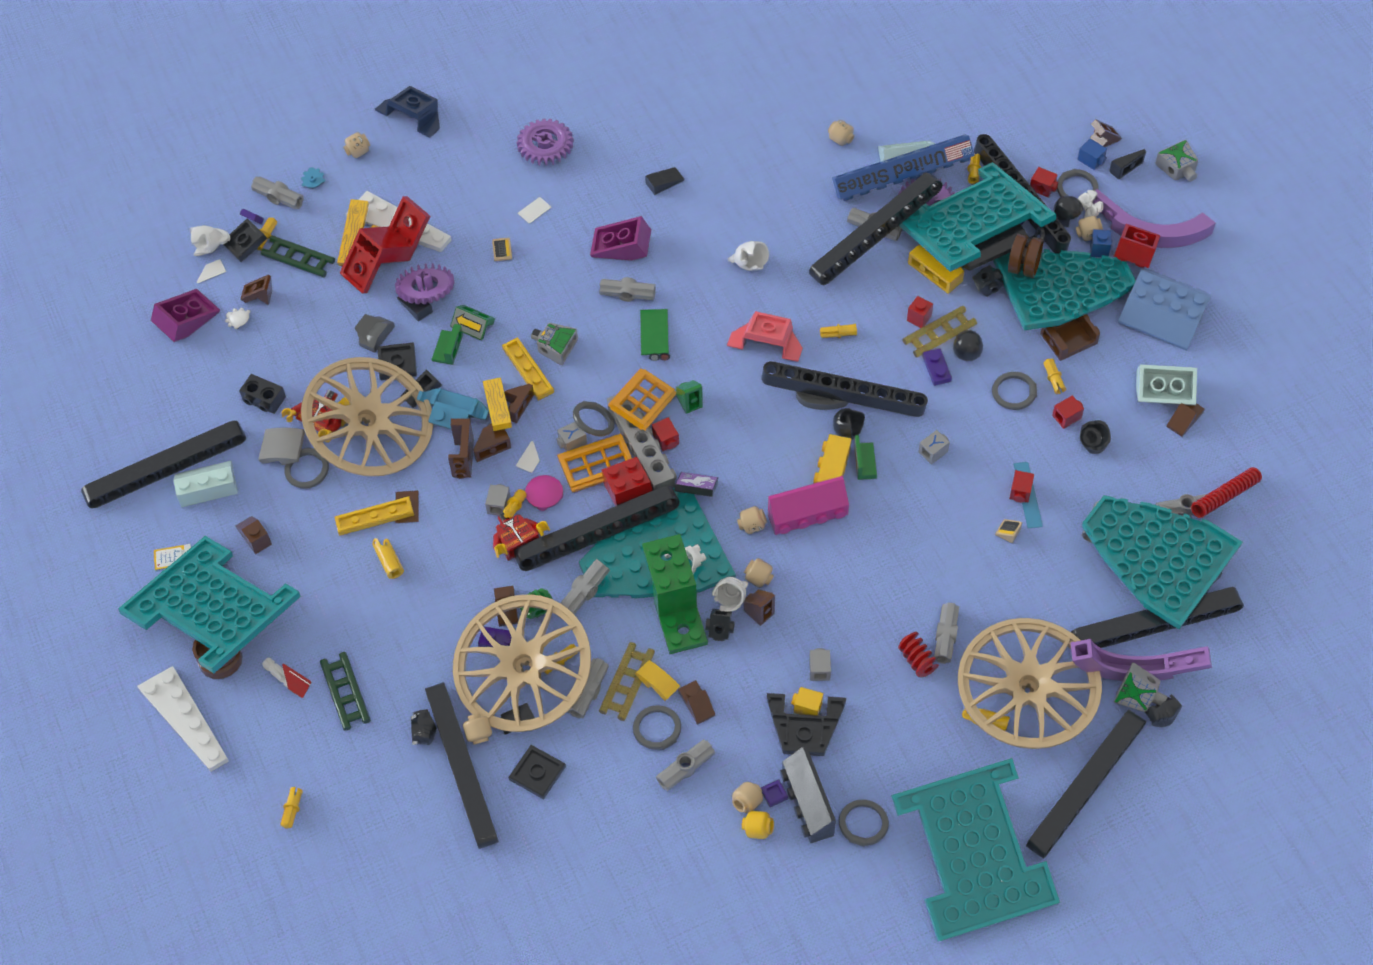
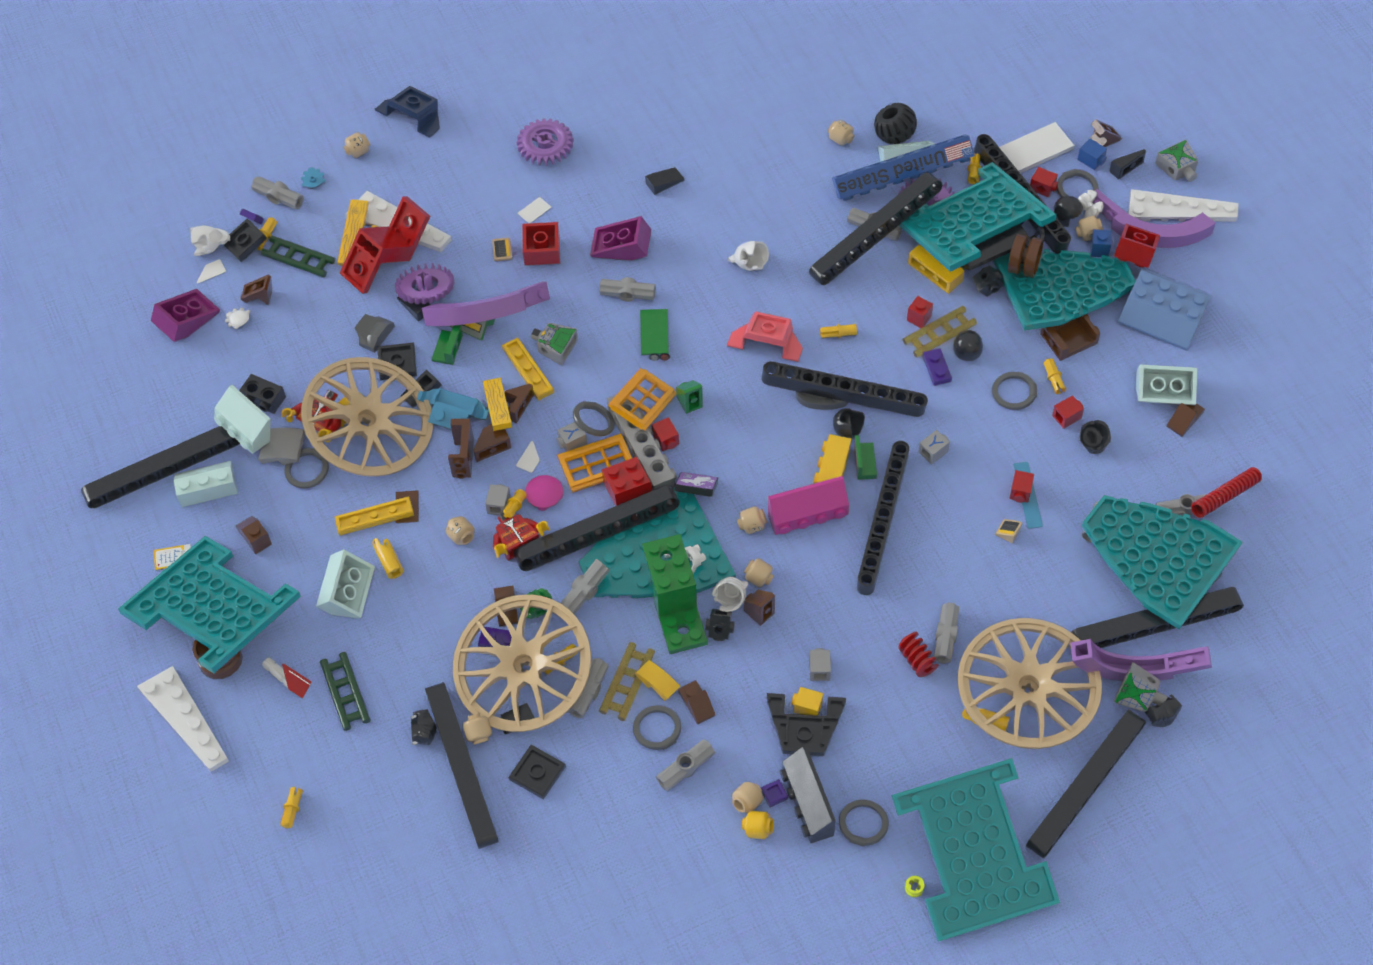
(242, 420): none -> light aqua slope
(345, 585): none -> light aqua slope
(460, 530): none -> tan head
(486, 309): none -> medium lavender arch
(541, 243): none -> red brick
(880, 524): none -> black beam
(895, 123): none -> black wheel
(916, 893): none -> neon yellow bush
(1037, 147): none -> white tile
(1154, 205): none -> white wing

